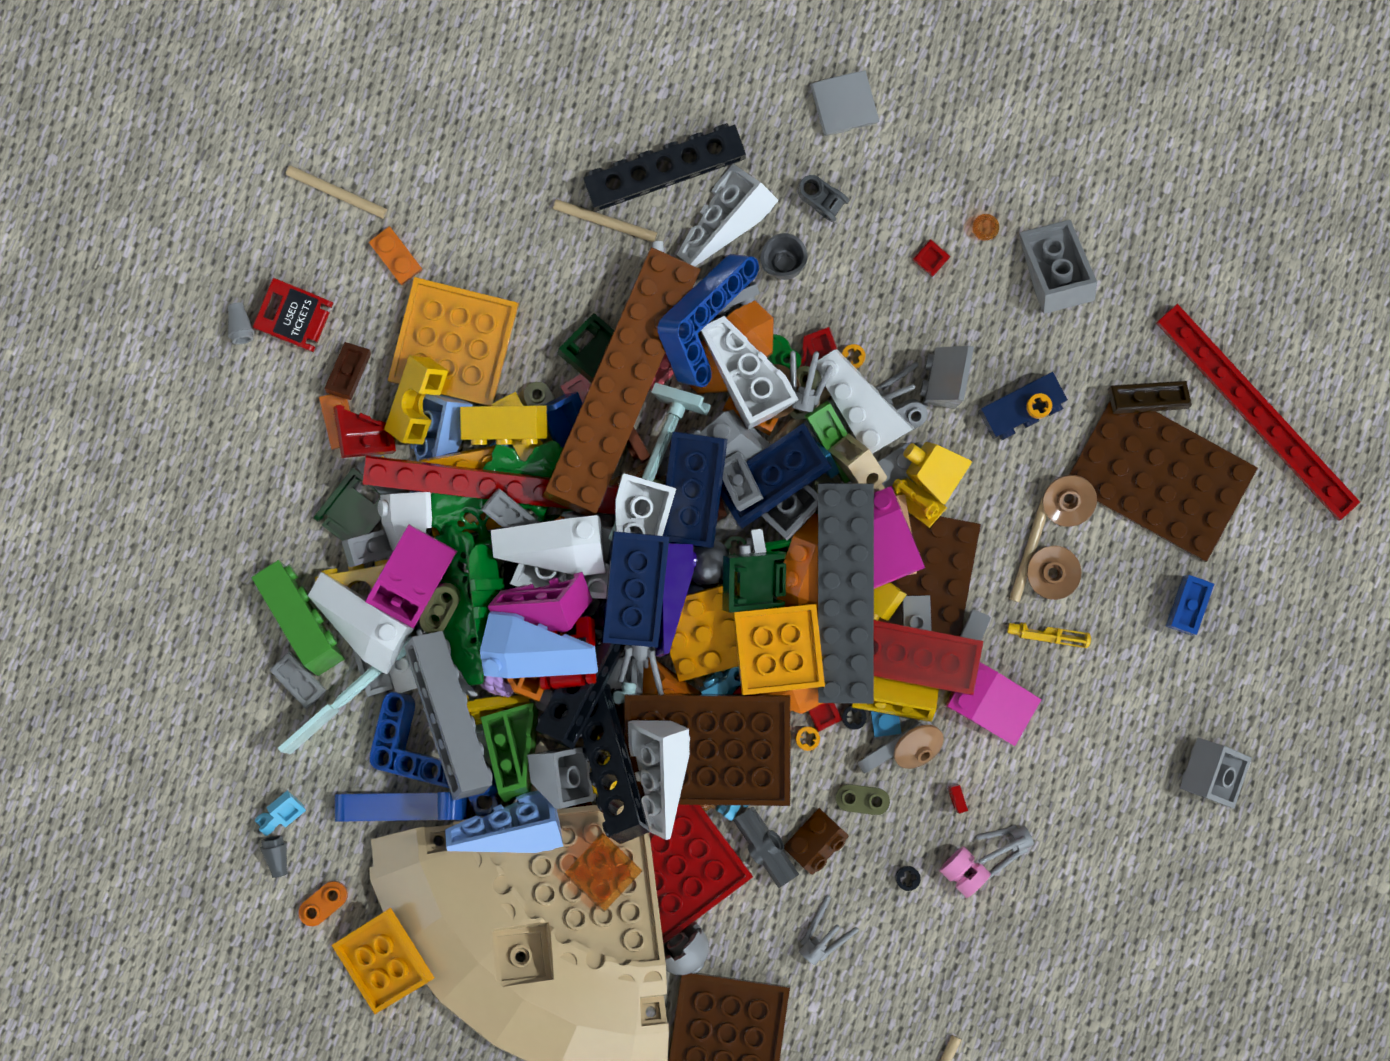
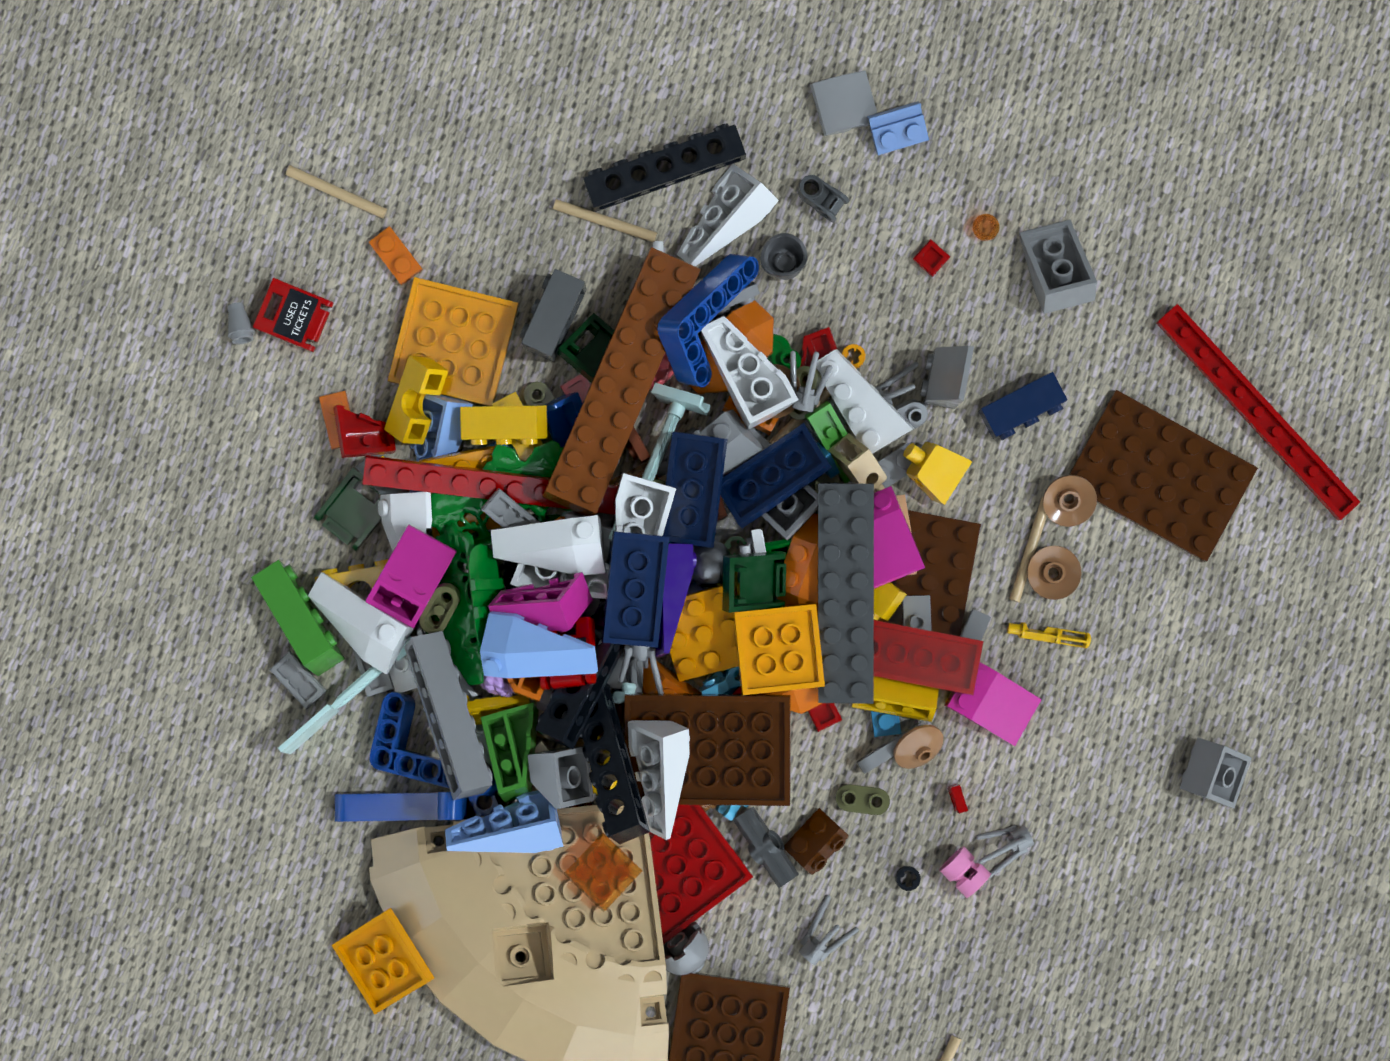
(275, 854): dark grey cone -> none
(281, 811): medium azure plate -> none
(322, 903): orange plate -> none
(347, 371): copper plate -> none
(367, 548): light grey plate -> none
(553, 314): none -> dark grey brick
(740, 482): light grey plate -> none
(805, 746): light orange bush -> none
(854, 726): black bush -> none
(898, 128): none -> medium blue plate
(919, 502): yellow hinge -> none
(1035, 413): light orange bush -> none
(1149, 397): dark brown tile -> none
(1190, 605): blue panel -> none

